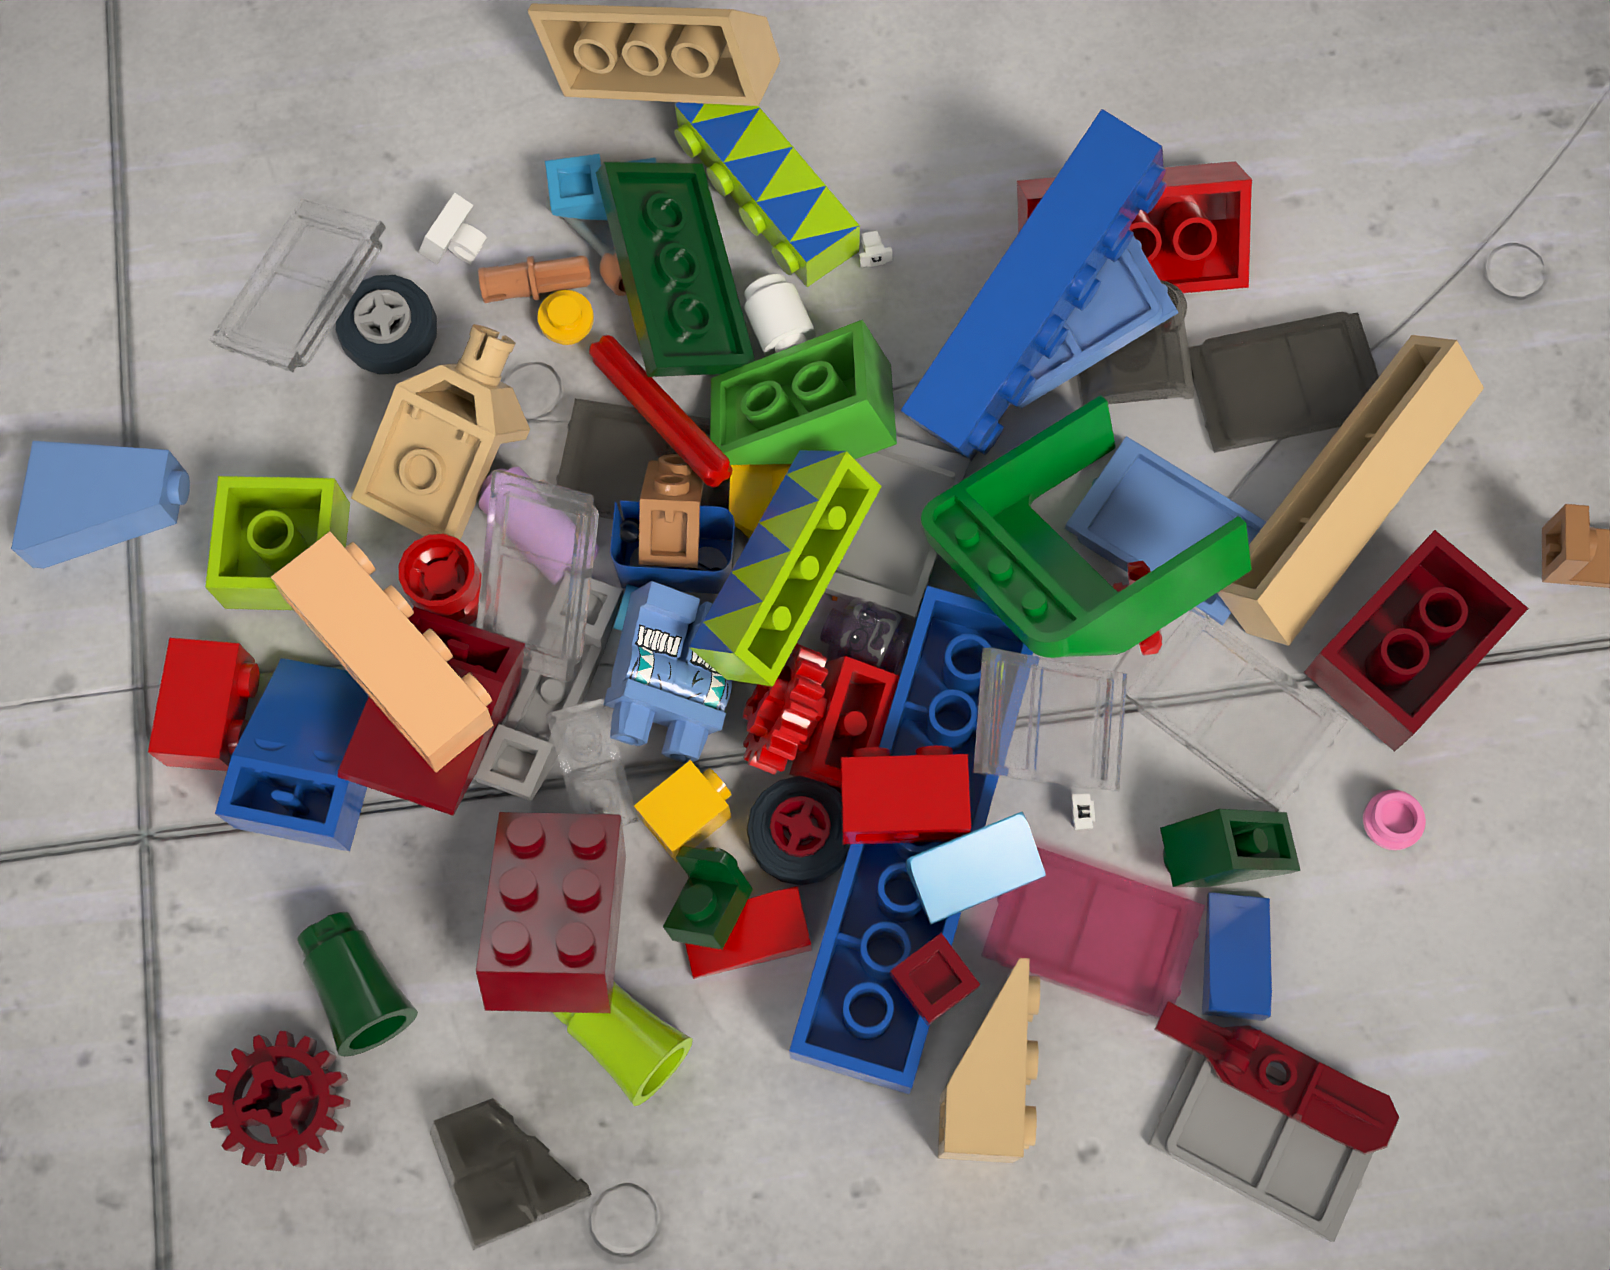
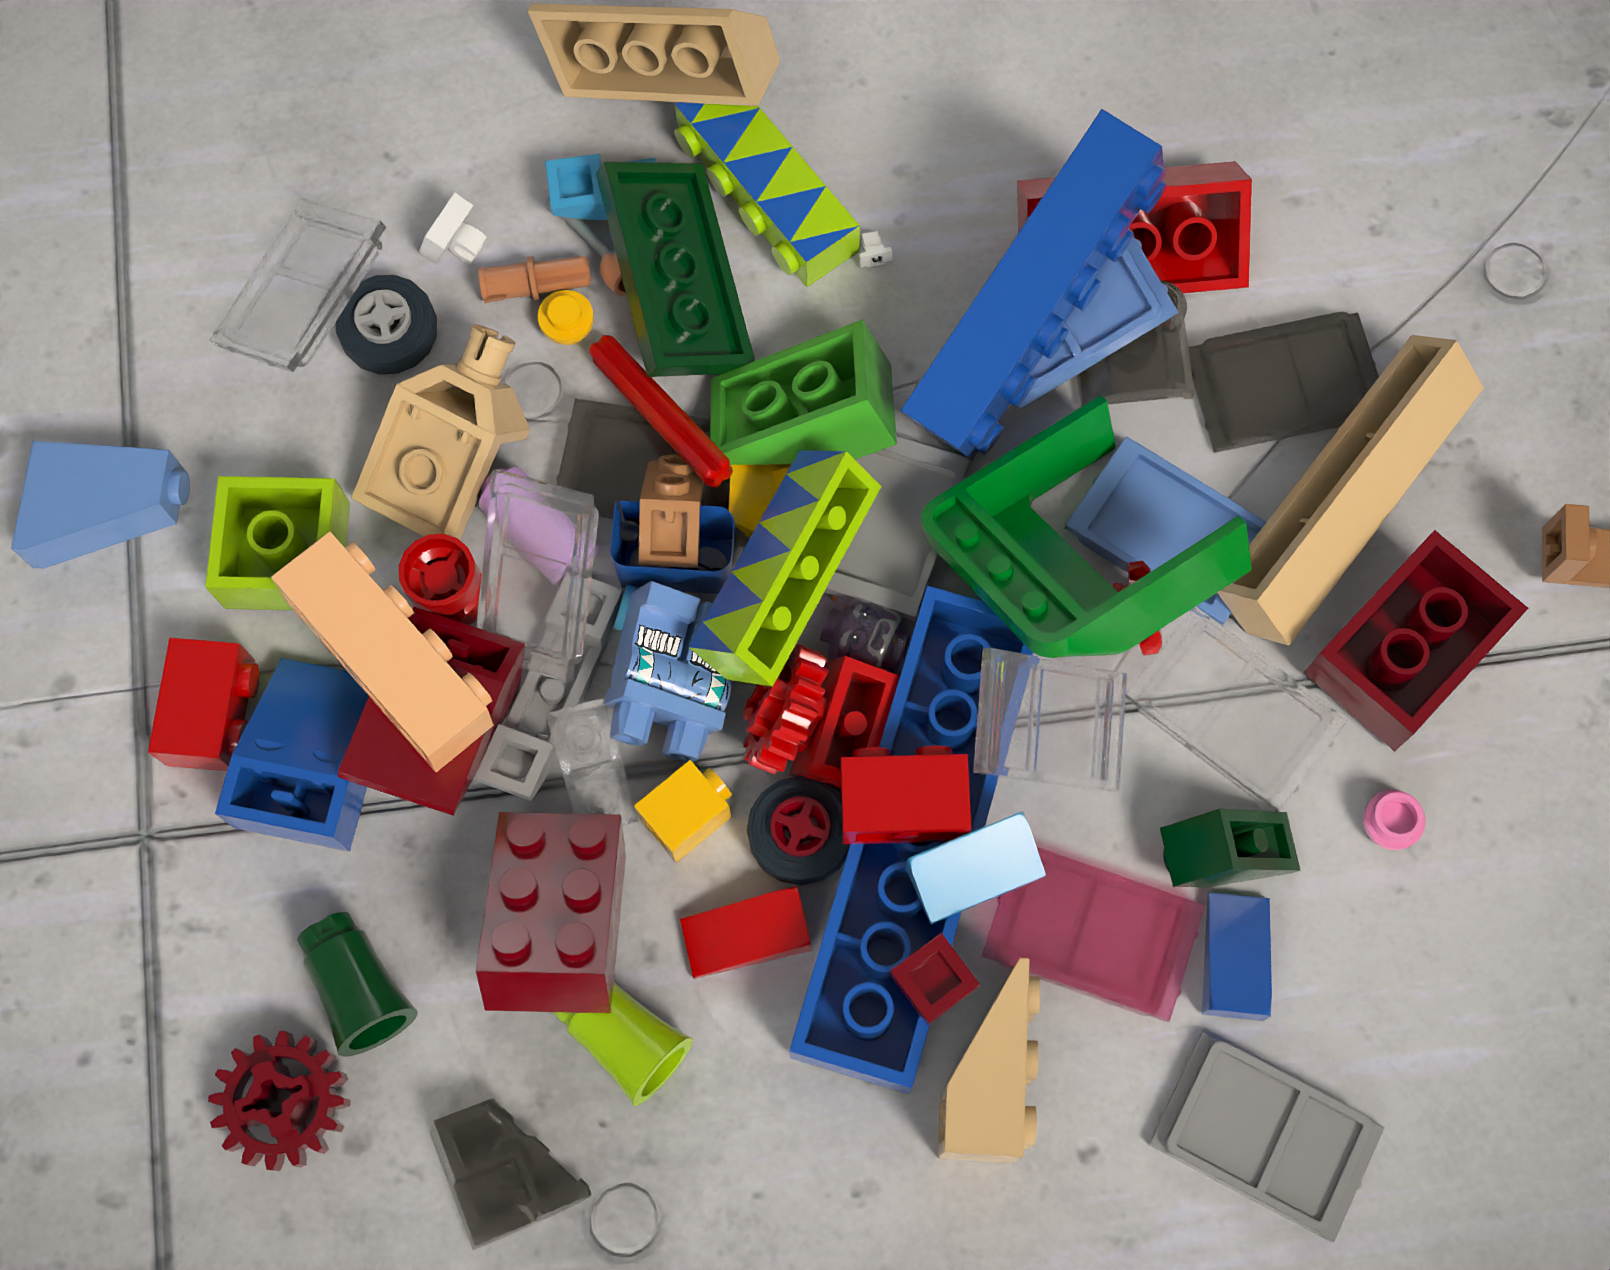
(709, 898): dark green bracket -> none
(777, 314): white brick -> none
(1082, 812): white piece -> none
(1311, 1093): dark red piece -> none

